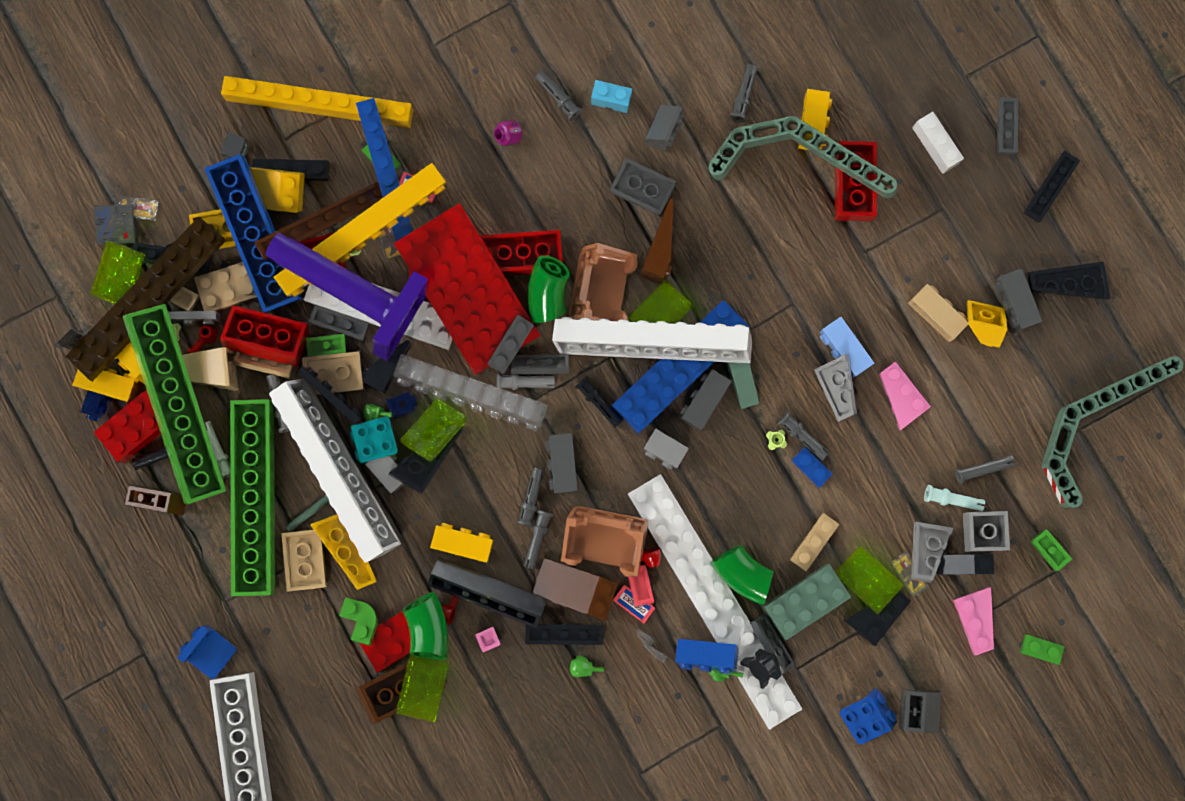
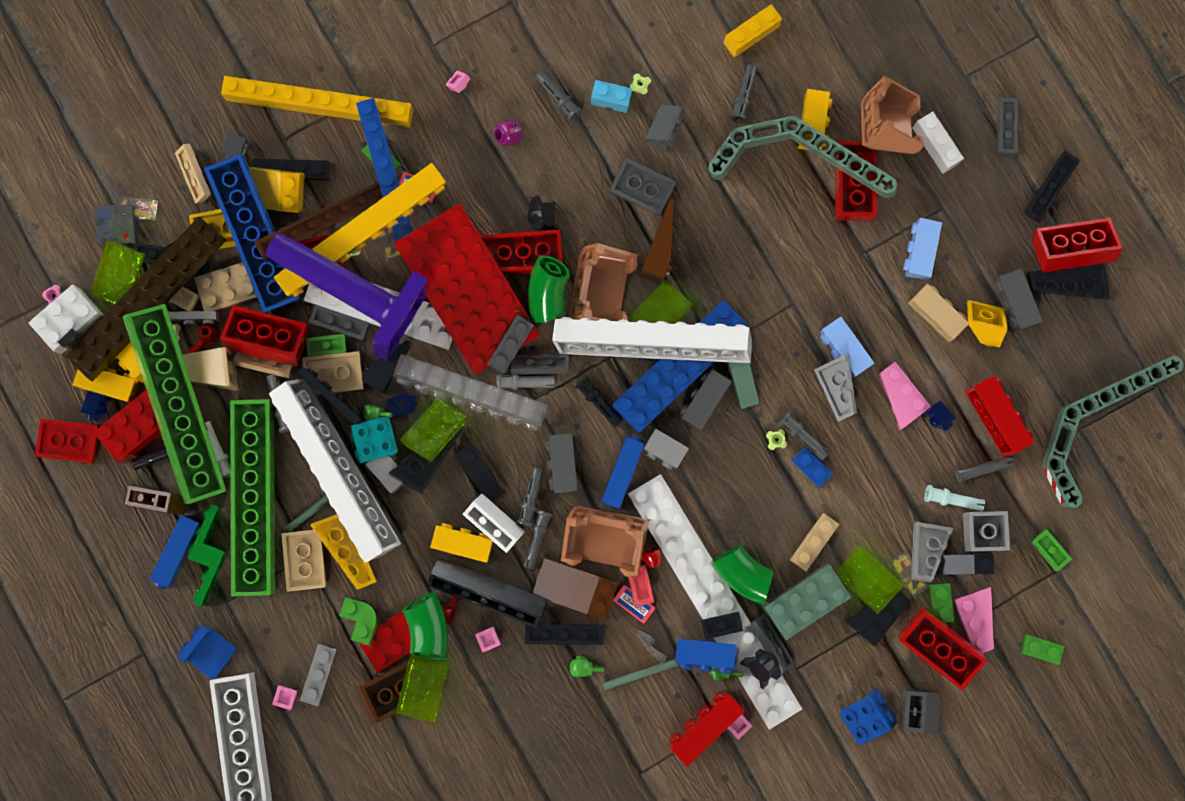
(48, 294): none -> bright pink plate
(65, 313): none -> white brick
(66, 441): none -> red plate
(175, 552): none -> blue brick
(192, 173): none -> tan plate
(207, 555): none -> green bracket
(285, 697): none -> bright pink plate
(318, 675): none -> light grey plate
(458, 81): none -> bright pink plate
(479, 473): none -> black slope
(493, 522): none -> white brick
(541, 214): none -> black piece
(623, 472): none -> blue brick
(639, 79): none -> yellowish green plate
(639, 674): none -> sand green bar
(705, 727): none -> red brick
(721, 625): none -> black plate
(739, 727): none -> bright pink plate
(752, 30): none -> yellow brick
(887, 118): none -> nougat windscreen
(922, 249): none -> light blue brick
(939, 416): none -> clear blue brick
(942, 602): none -> bright green plate
(942, 648): none -> red brick
(999, 416): none -> red brick
(1076, 244): none -> red brick

